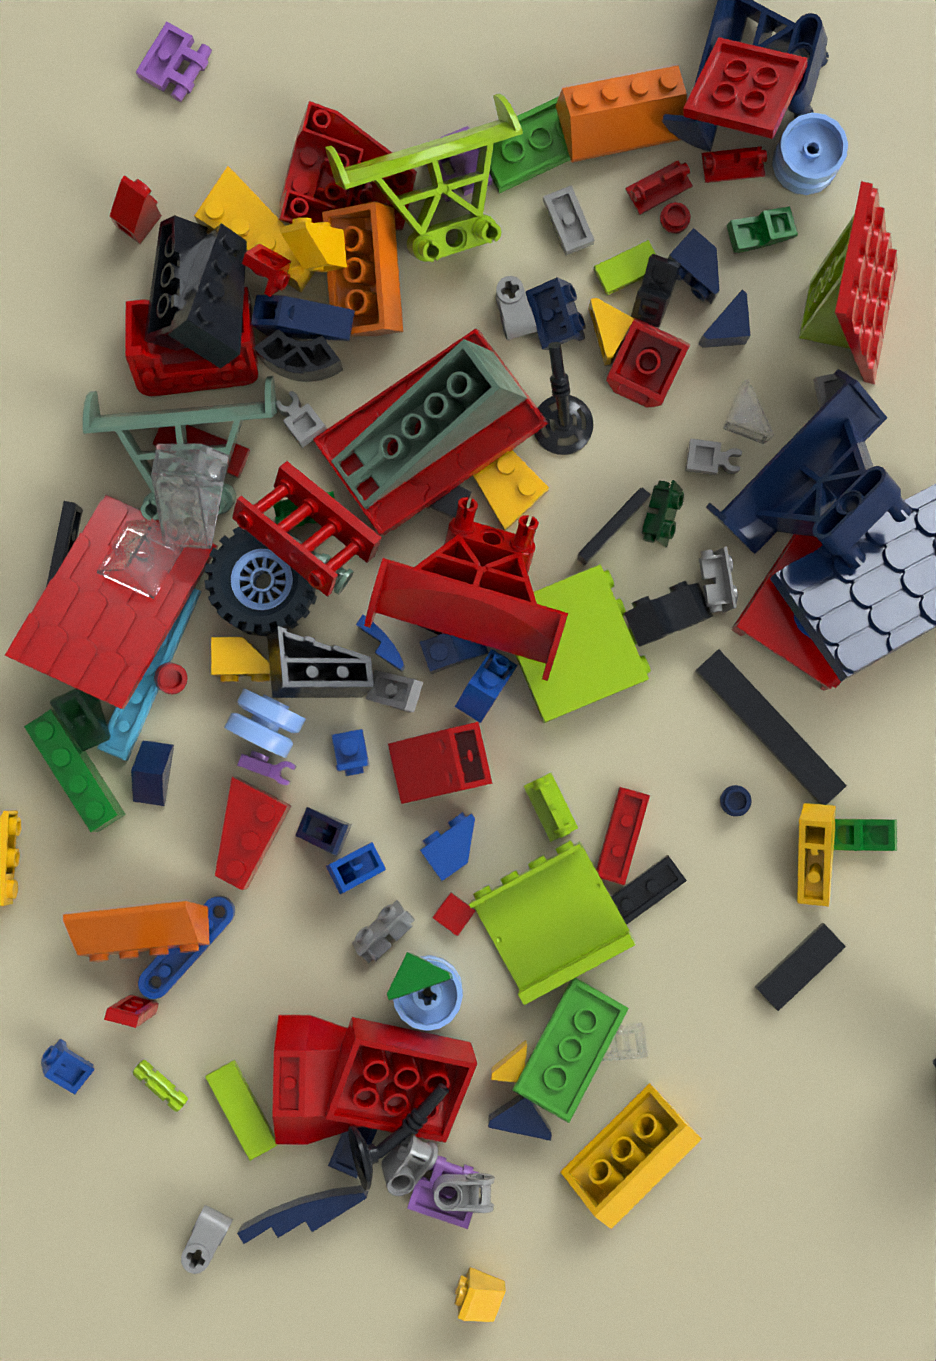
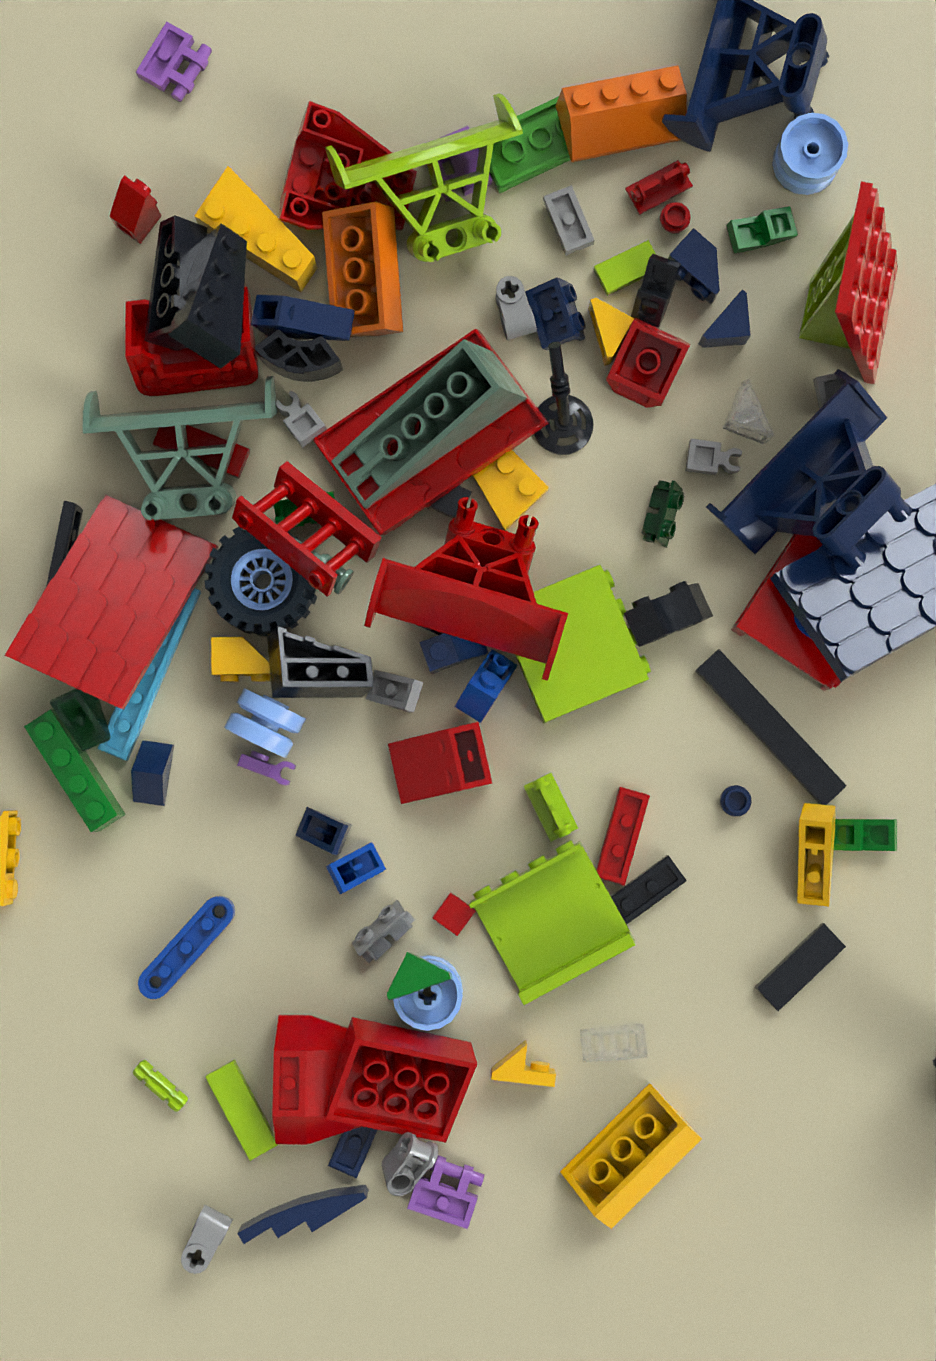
(65, 1067): blue bracket -> none
(131, 1011): red tile -> none
(138, 930): orange slope -> none
(139, 558): clear slope -> none
(170, 678): red tile -> none
(188, 492): clear slope -> none
(247, 832): red wedge -> none
(268, 264): red bracket -> none
(316, 244): yellow slope -> none
(350, 752): blue bracket -> none
(367, 1155): black dish -> none
(386, 649): blue slope -> none
(451, 849): blue slope -> none
(467, 1192): light grey piece -> none
(478, 1296): yellow slope -> none
(520, 1117): dark blue slope -> none
(570, 1049): bright green tile -> none
(613, 526): black tile -> none
(718, 566): light grey hinge -> none
(734, 164): red hinge -> none
(745, 87): red plate -> none

